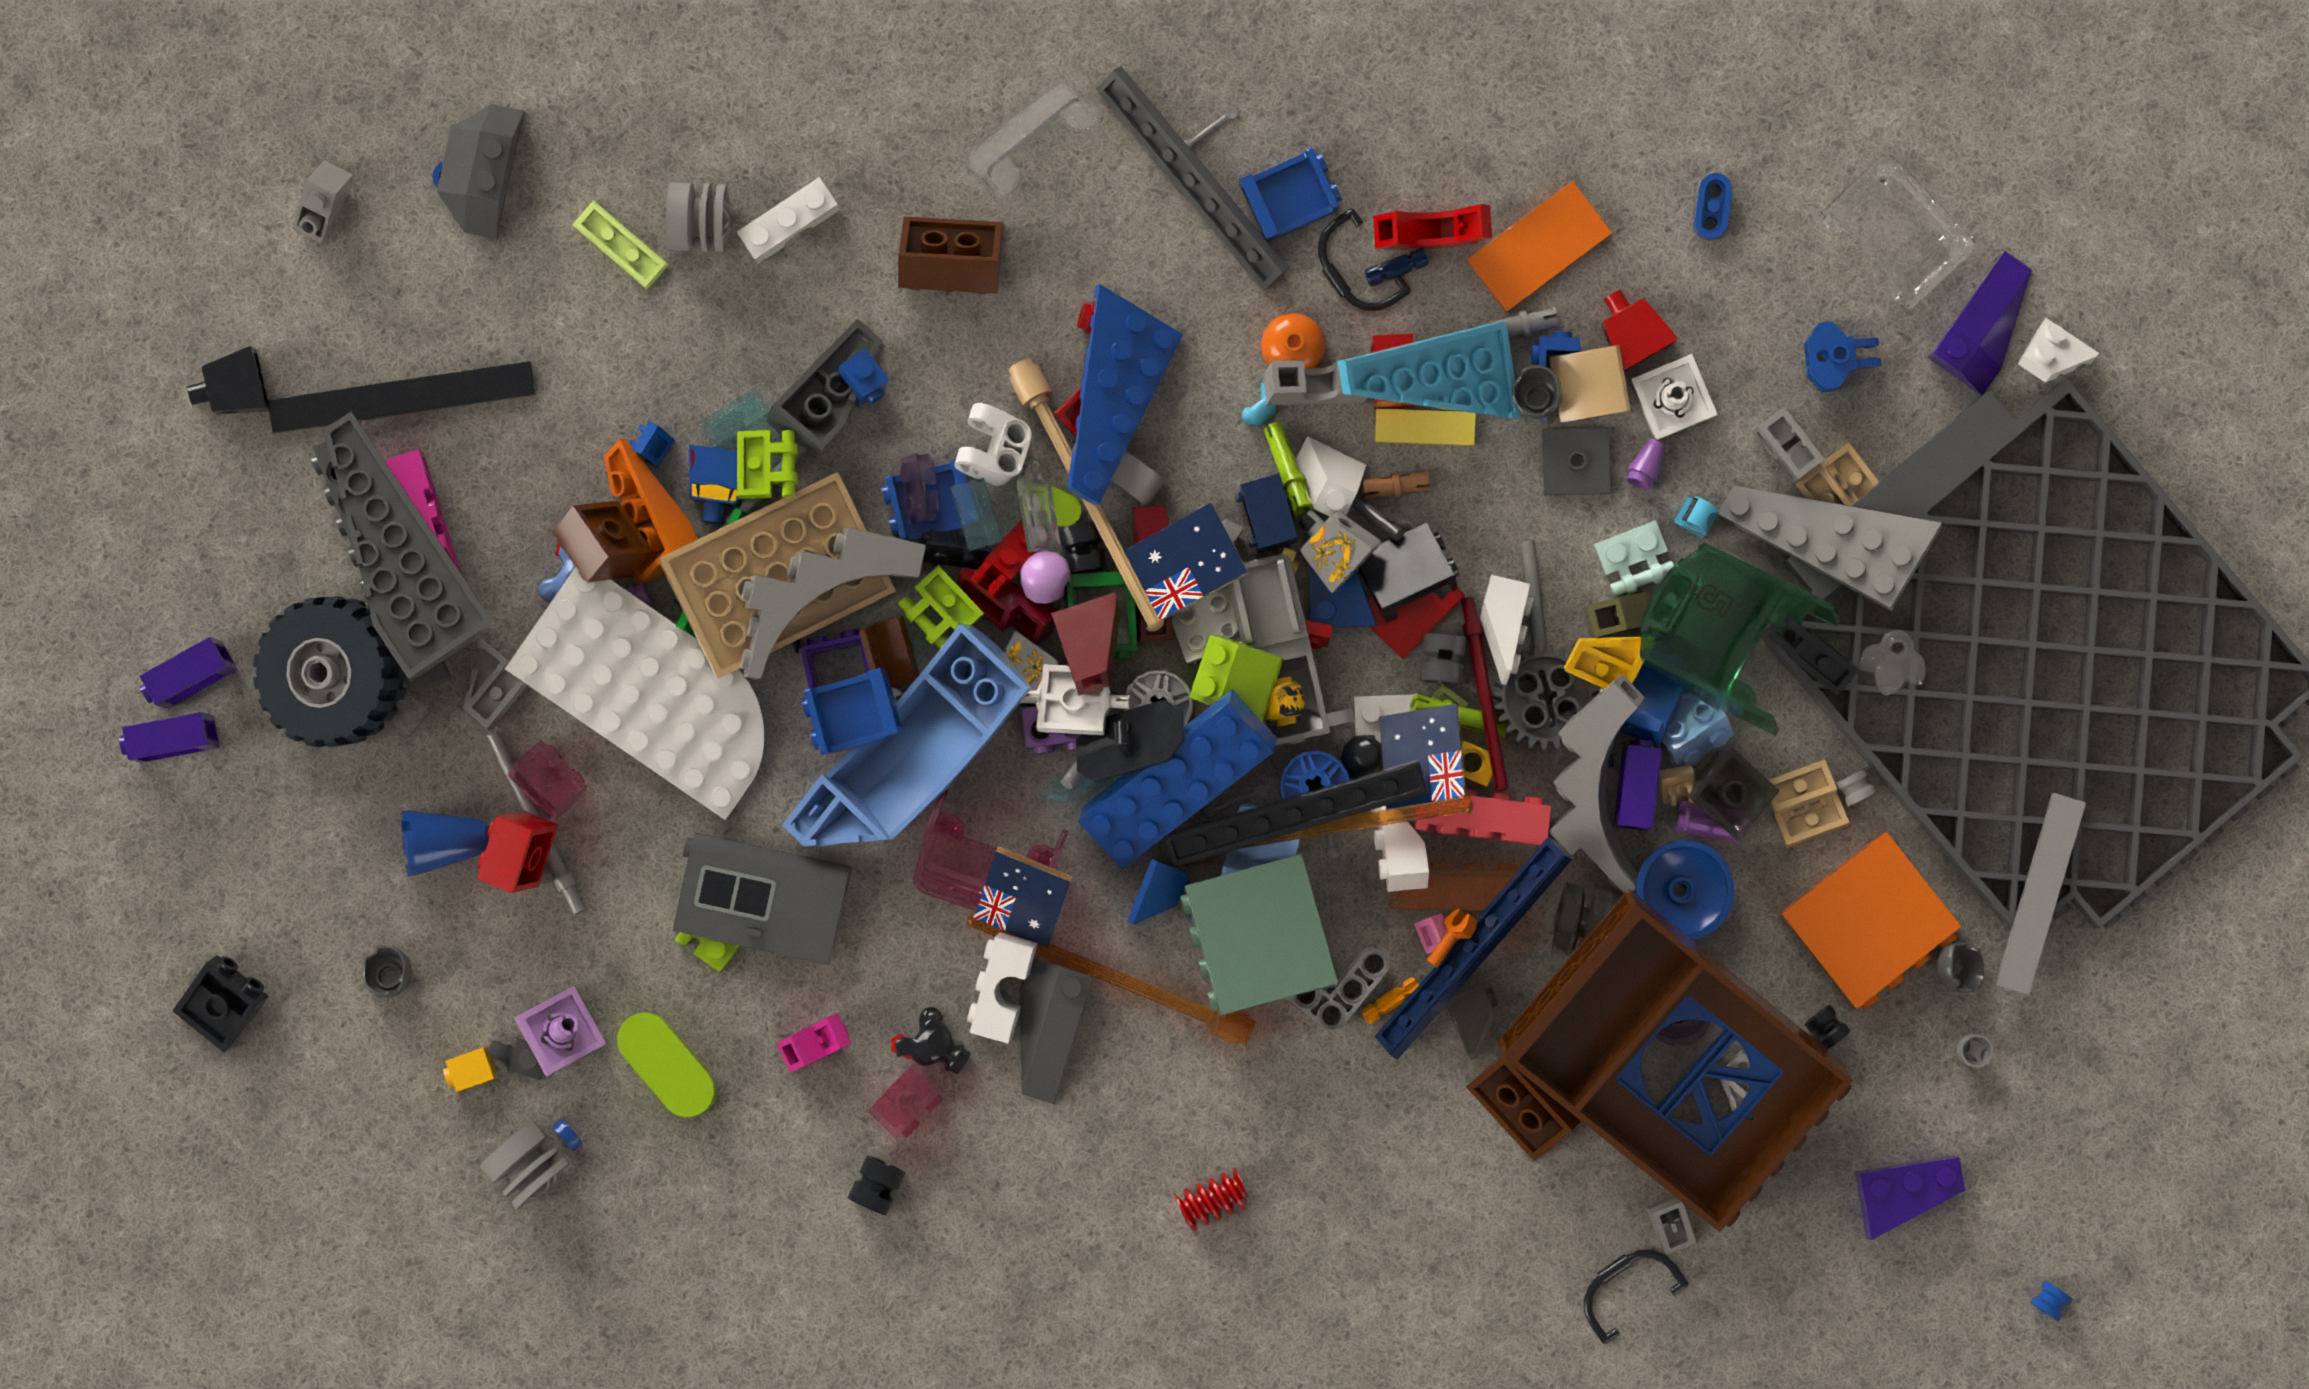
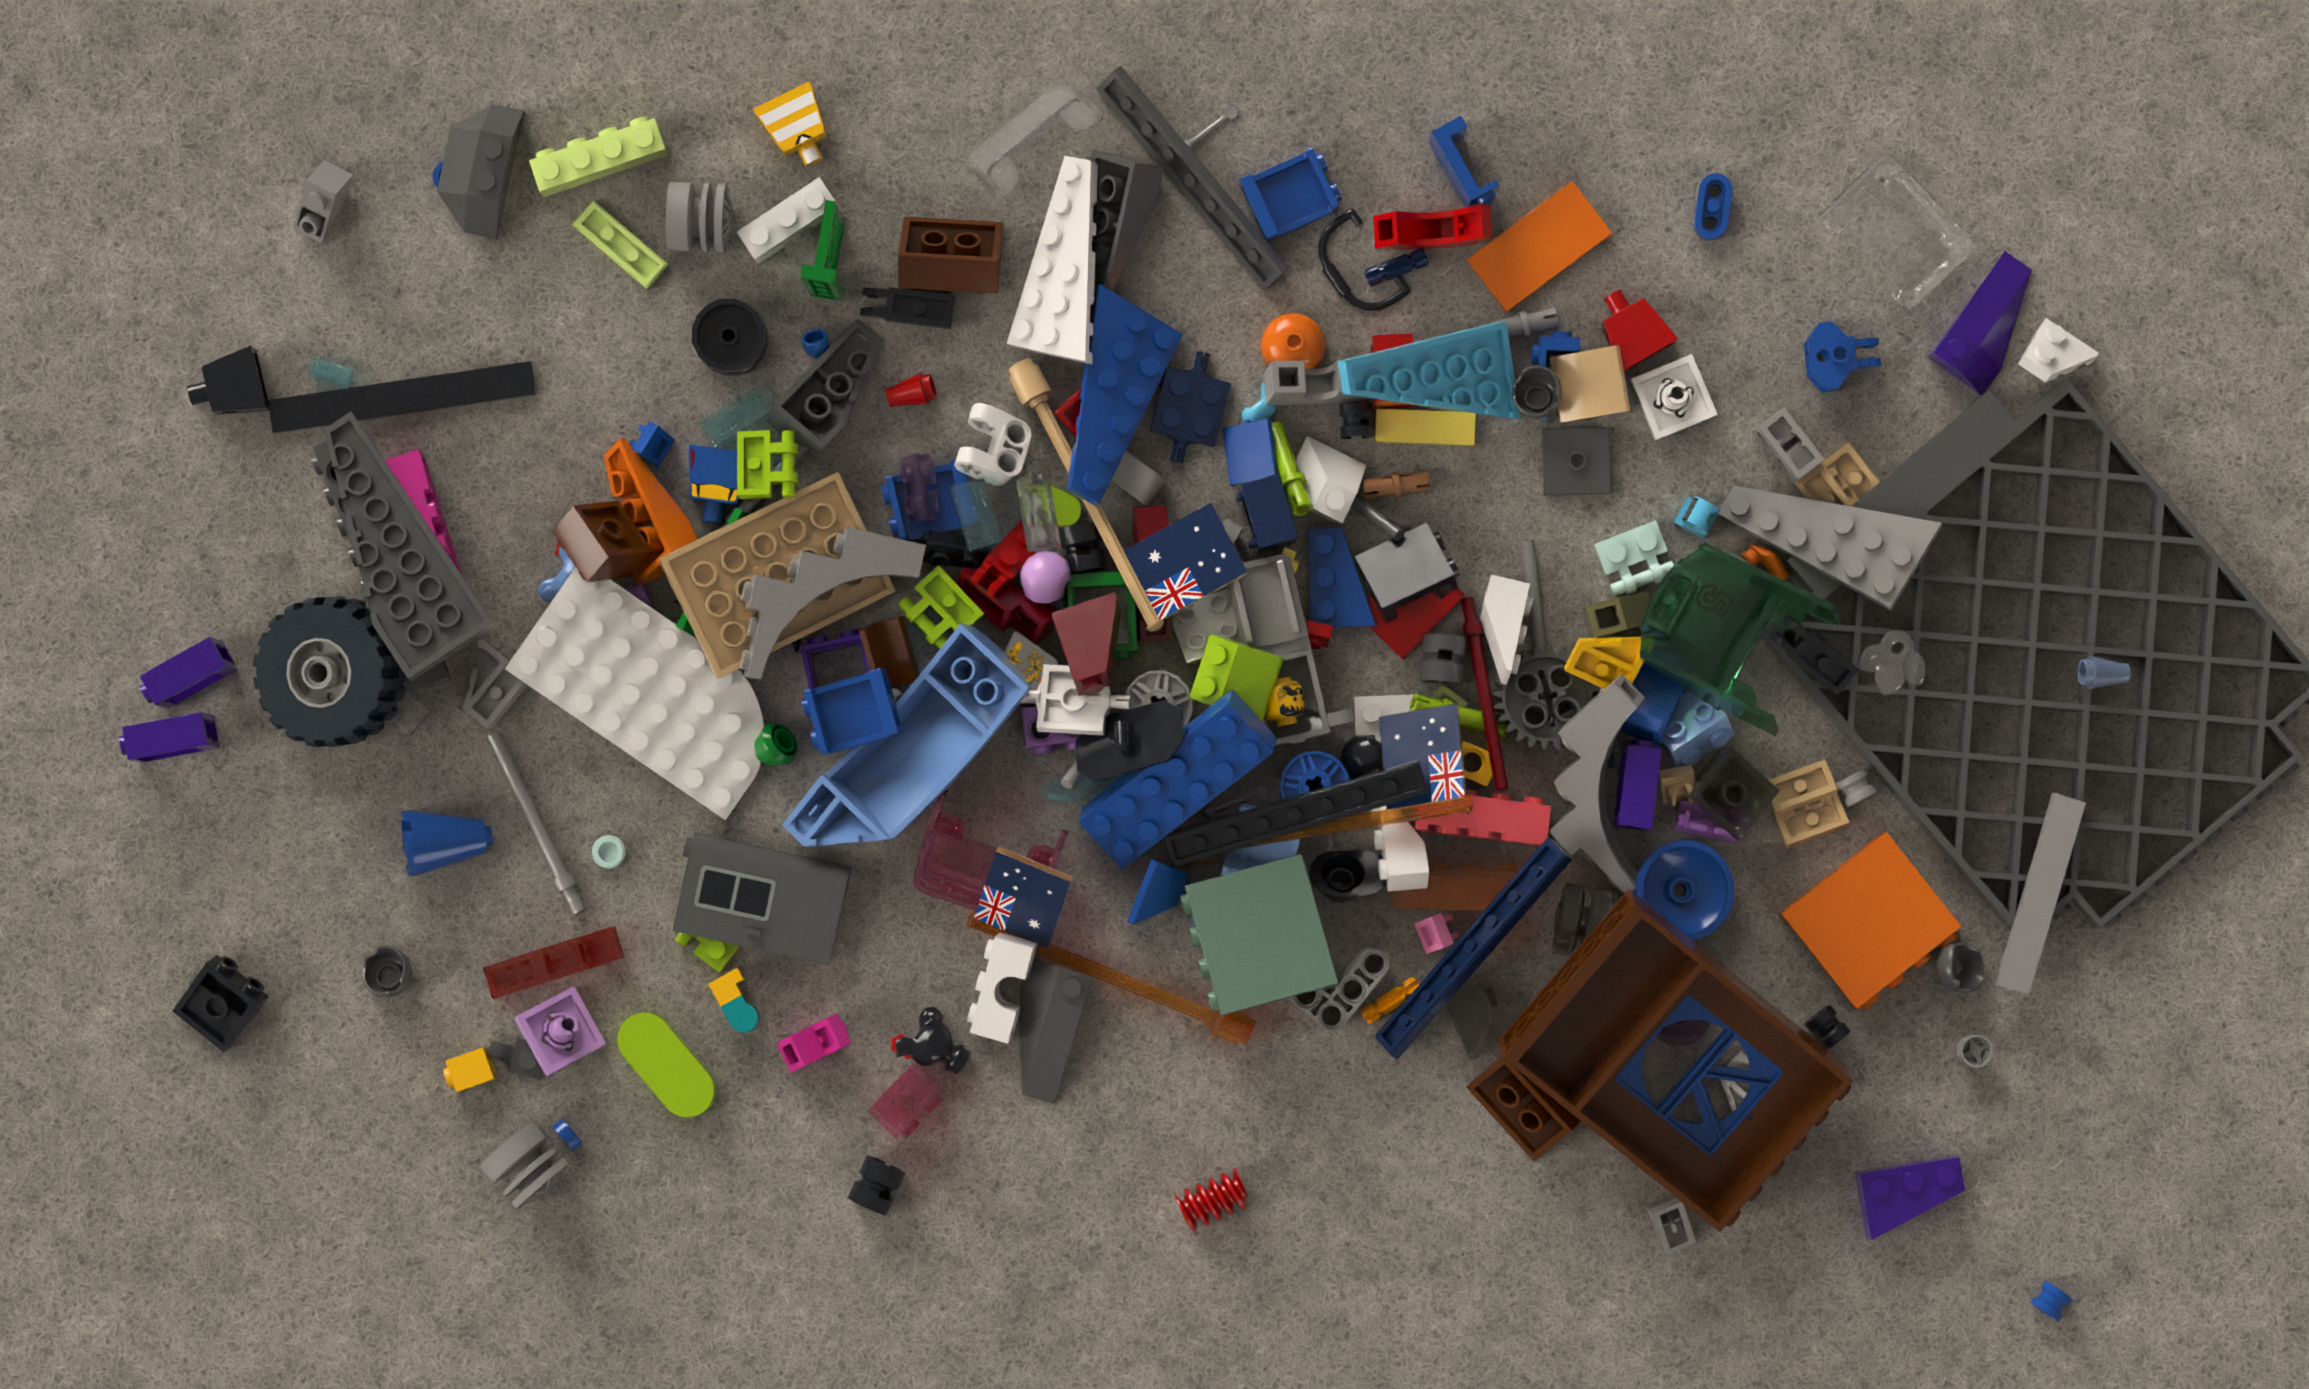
(330, 372): none -> clear light blue pin
(516, 851): red brick -> none
(550, 796): clear pink brick -> none
(553, 962): none -> clear red slope
(598, 157): none -> yellowish green brick
(608, 851): none -> light aqua tile
(731, 357): none -> black wheel
(738, 1011): none -> leg
(775, 745): none -> green cone
(794, 123): none -> torso
(815, 342): none -> blue hinge
(823, 278): none -> green fence
(864, 378): blue bracket -> none
(911, 307): none -> black hinge
(912, 391): none -> red cone
(1061, 278): none -> white wing
(1124, 202): none -> dark grey wedge
(1190, 407): none -> dark blue plate
(1250, 451): none -> blue piece
(1336, 547): light grey torso -> none
(1347, 874): none -> black piece
(1356, 420): none -> black wheel
(1442, 143): none -> blue panel
(1458, 926): orange bar -> none
(1616, 1268): black piece -> none
(1646, 466): medium lavender cone -> none
(1766, 557): none -> orange arm
(2099, 672): none -> sand blue cone

